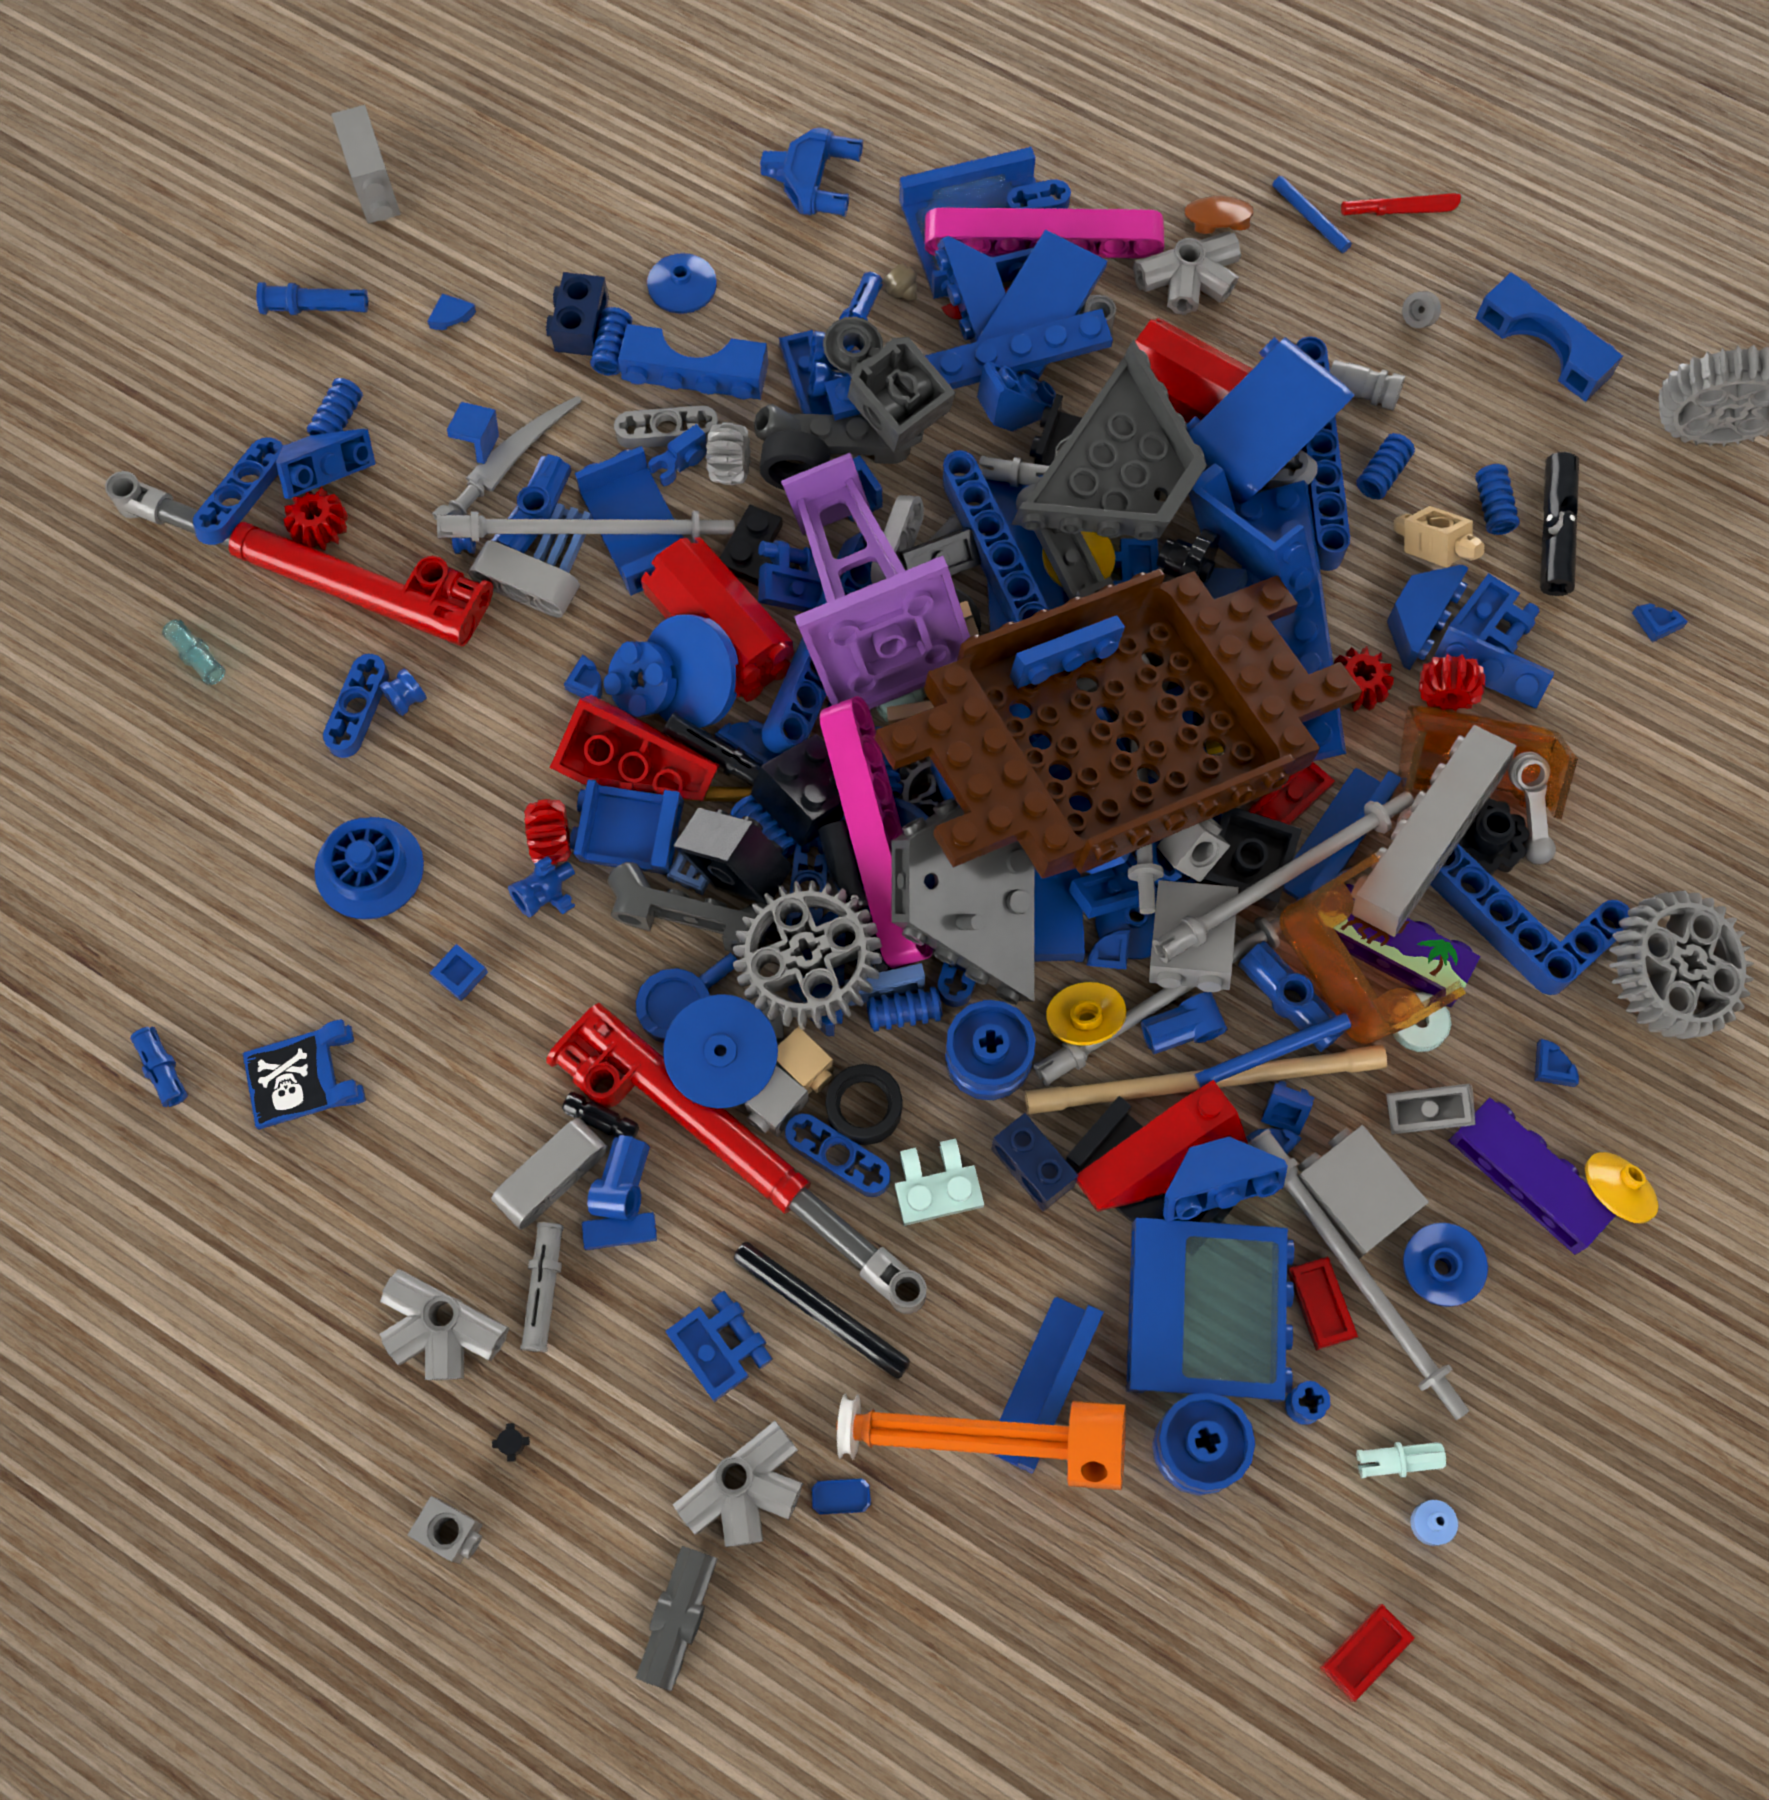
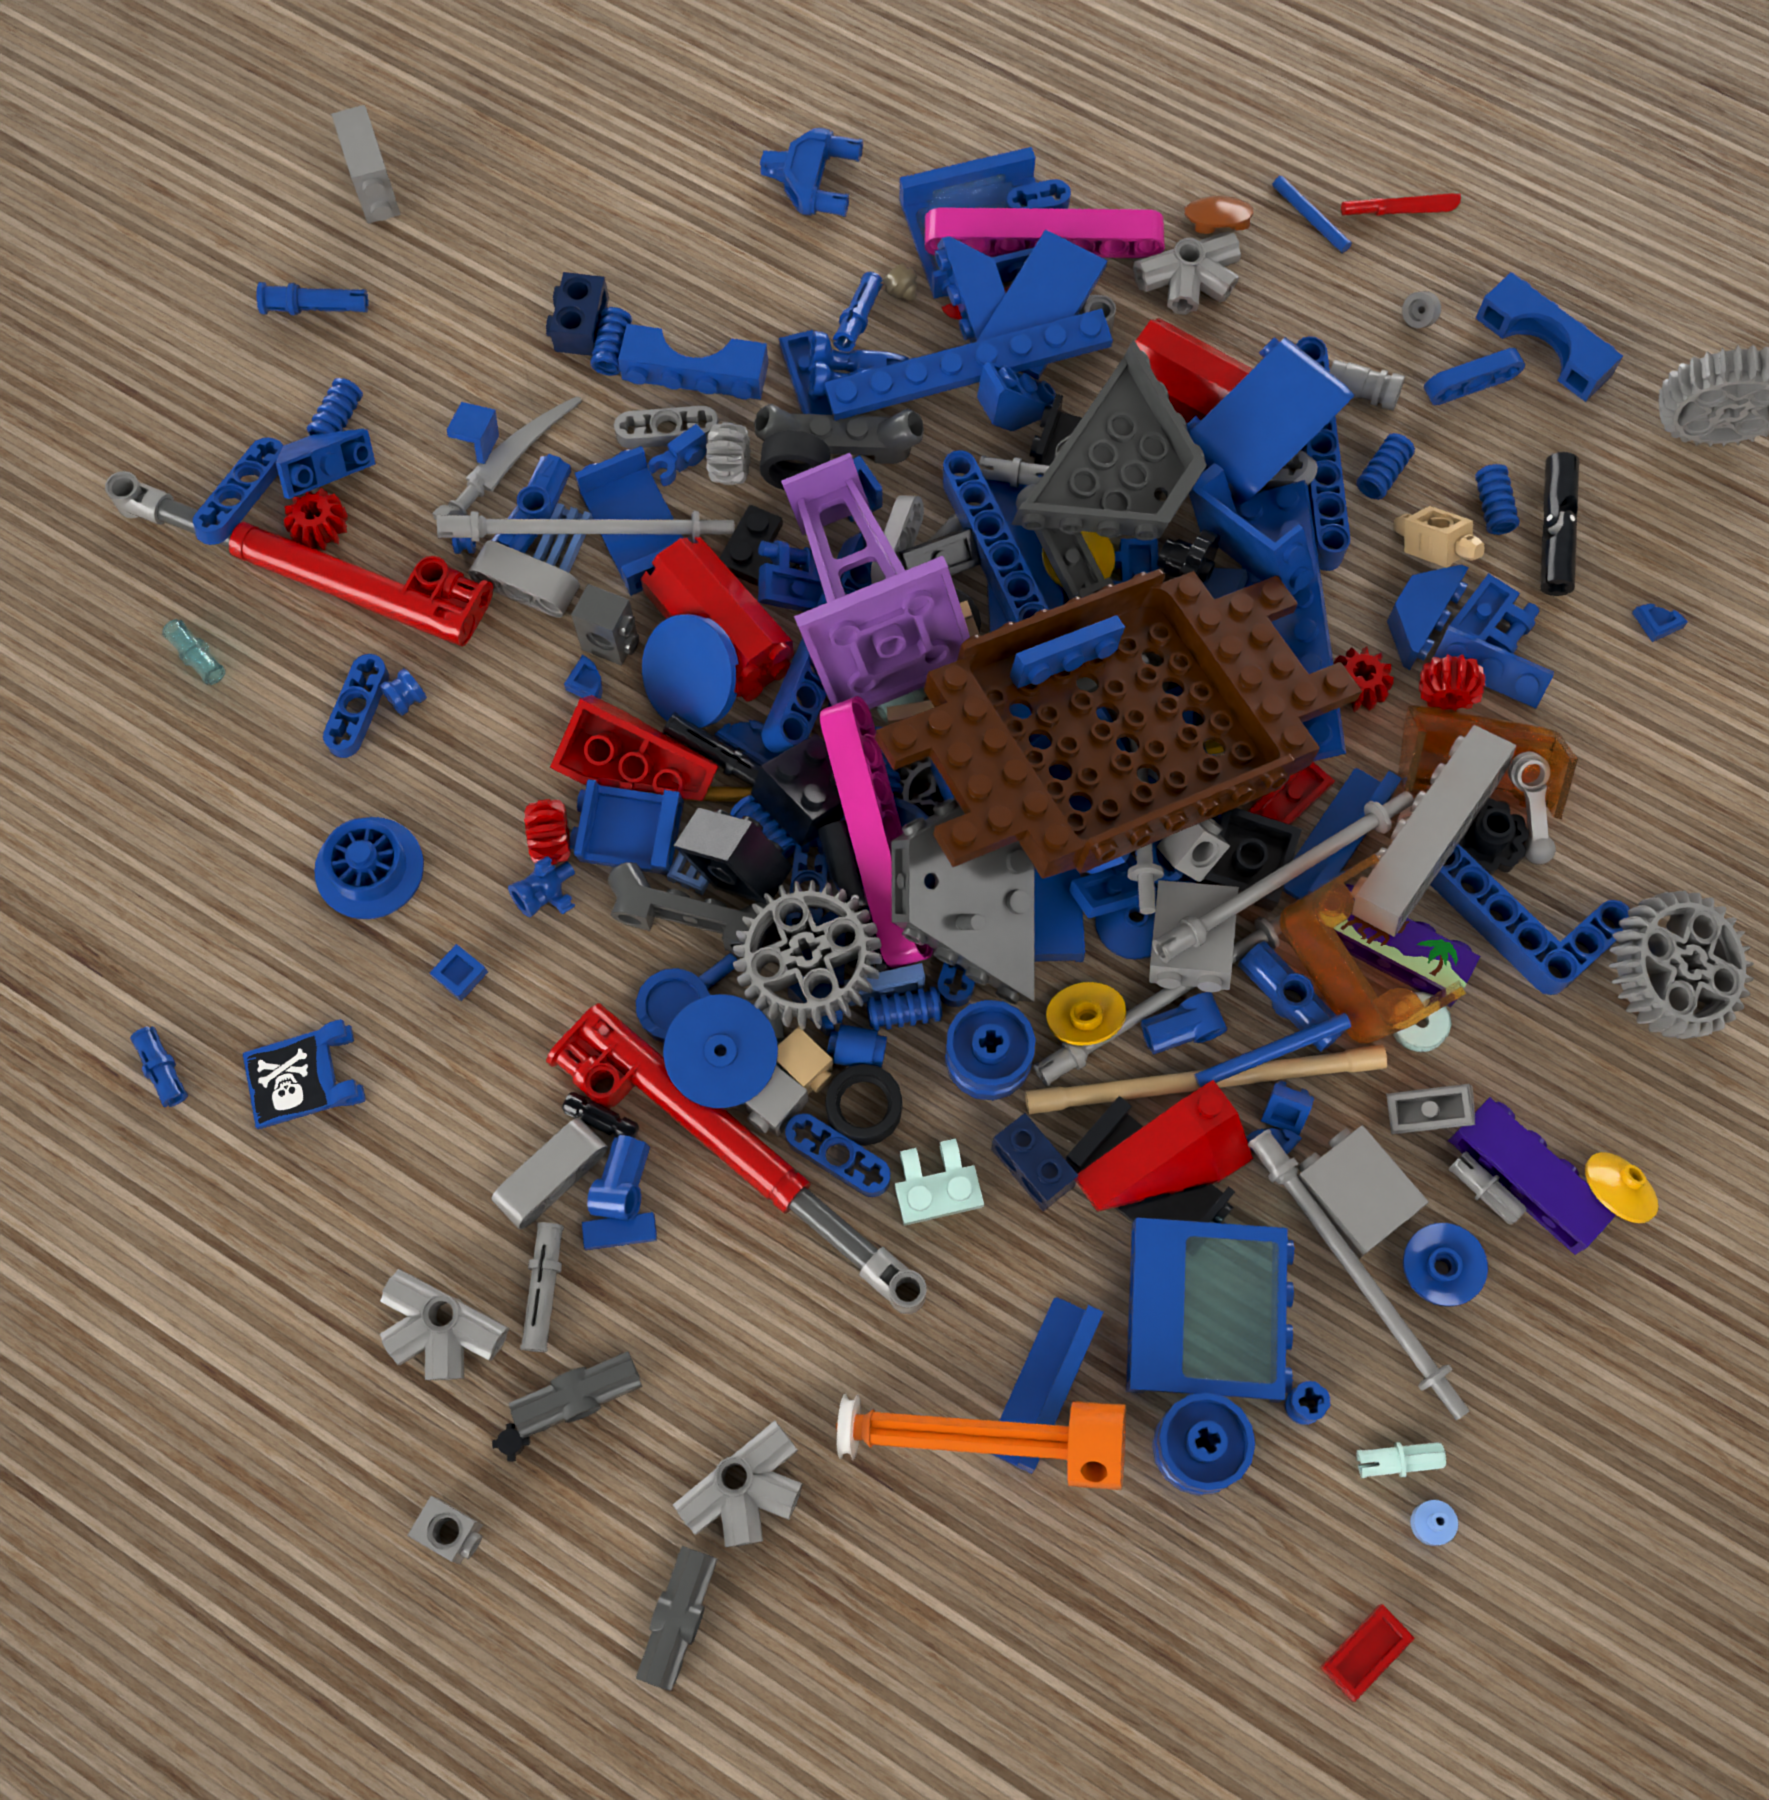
(450, 312): blue tile -> none
(575, 1395): none -> dark grey piece
(605, 625): none -> dark grey brick
(623, 678): blue plate -> none
(681, 293): blue dish -> none
(708, 1353): blue plate -> none
(822, 1310): black axle -> none
(841, 1496): blue piece -> none
(856, 1046): none -> blue brick
(889, 384): dark grey brick -> none
(1110, 950): blue tile -> none
(1221, 1177): blue slope -> none
(1322, 1303): red tile -> none
(1474, 376): none -> blue beam
(1487, 1188): none -> light grey axle
(1554, 1066): blue tile -> none

